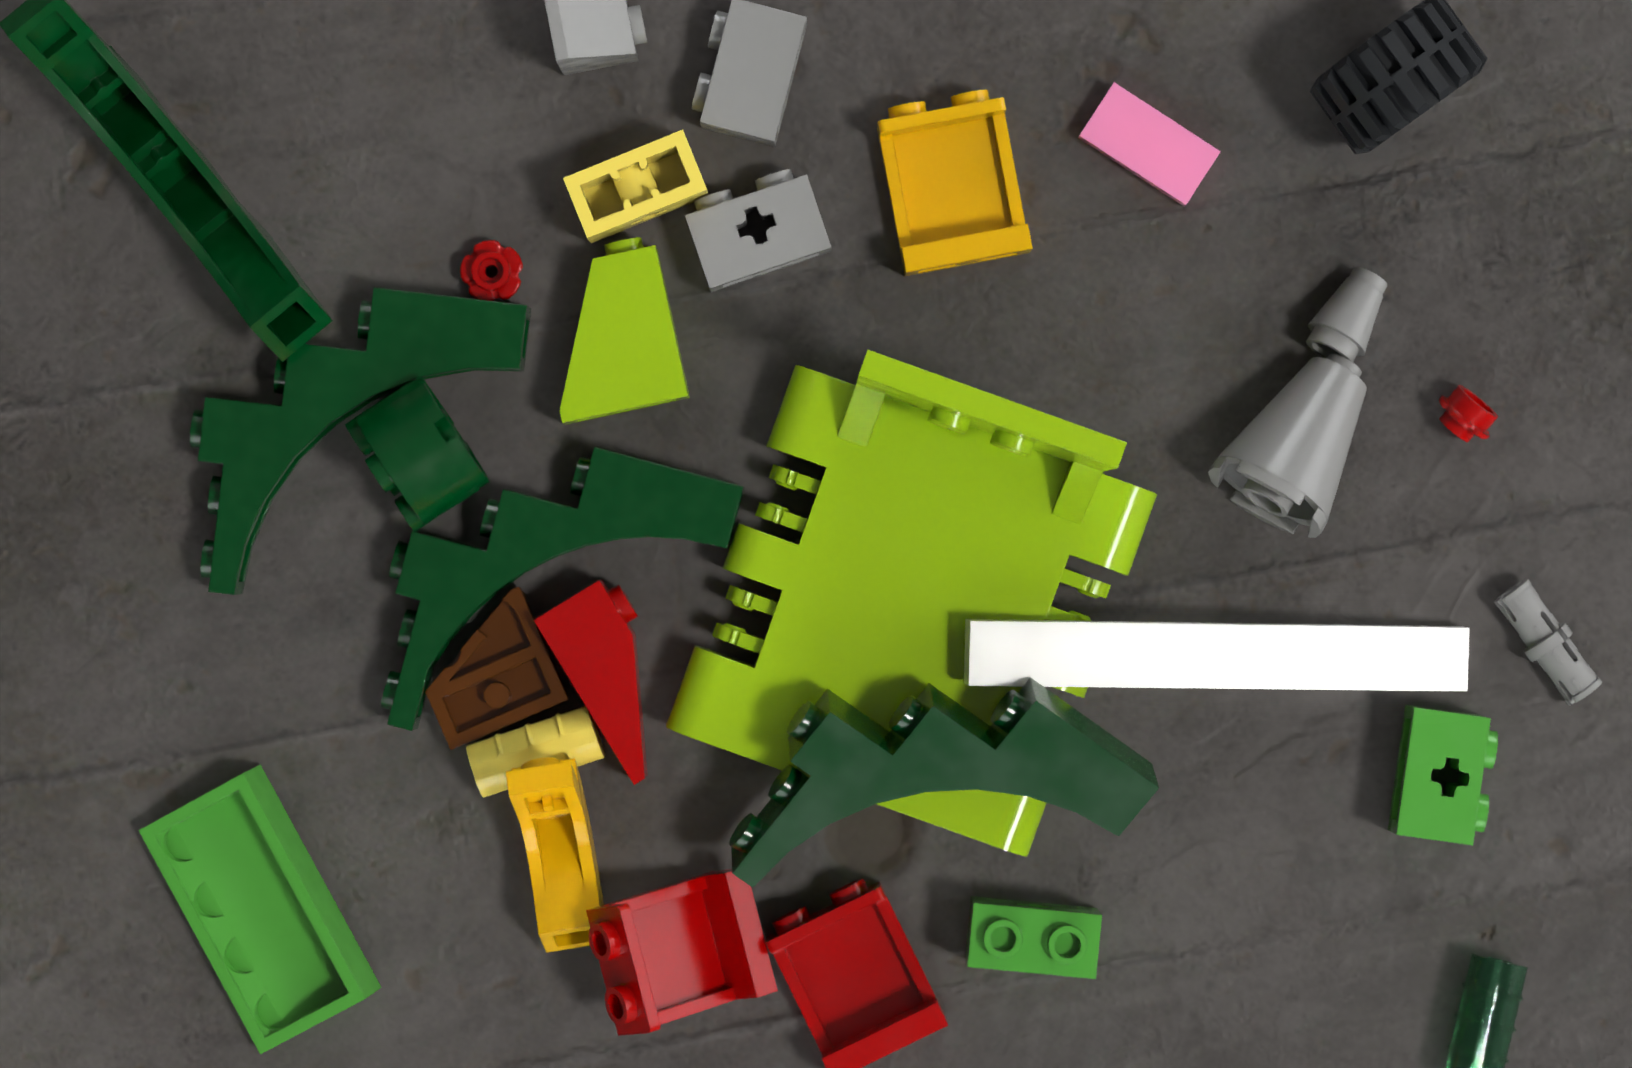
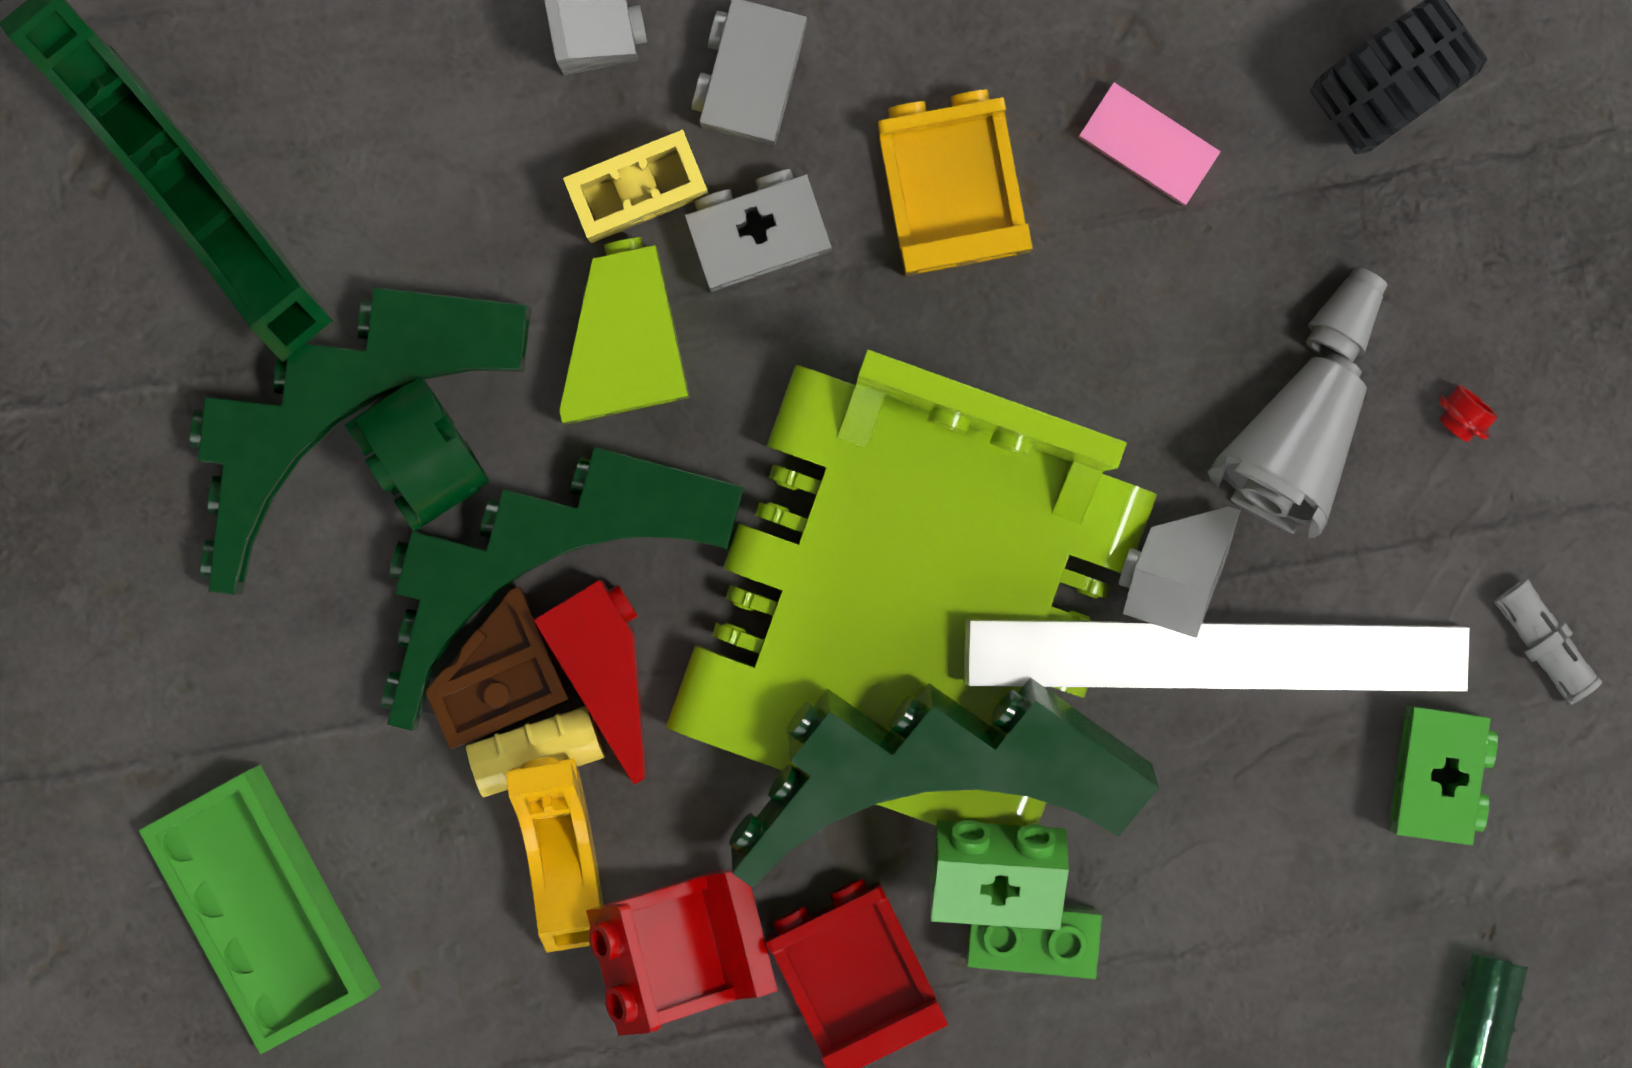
(474, 268): red plate -> none
(998, 874): none -> bright green brick
(1179, 570): none -> light grey slope

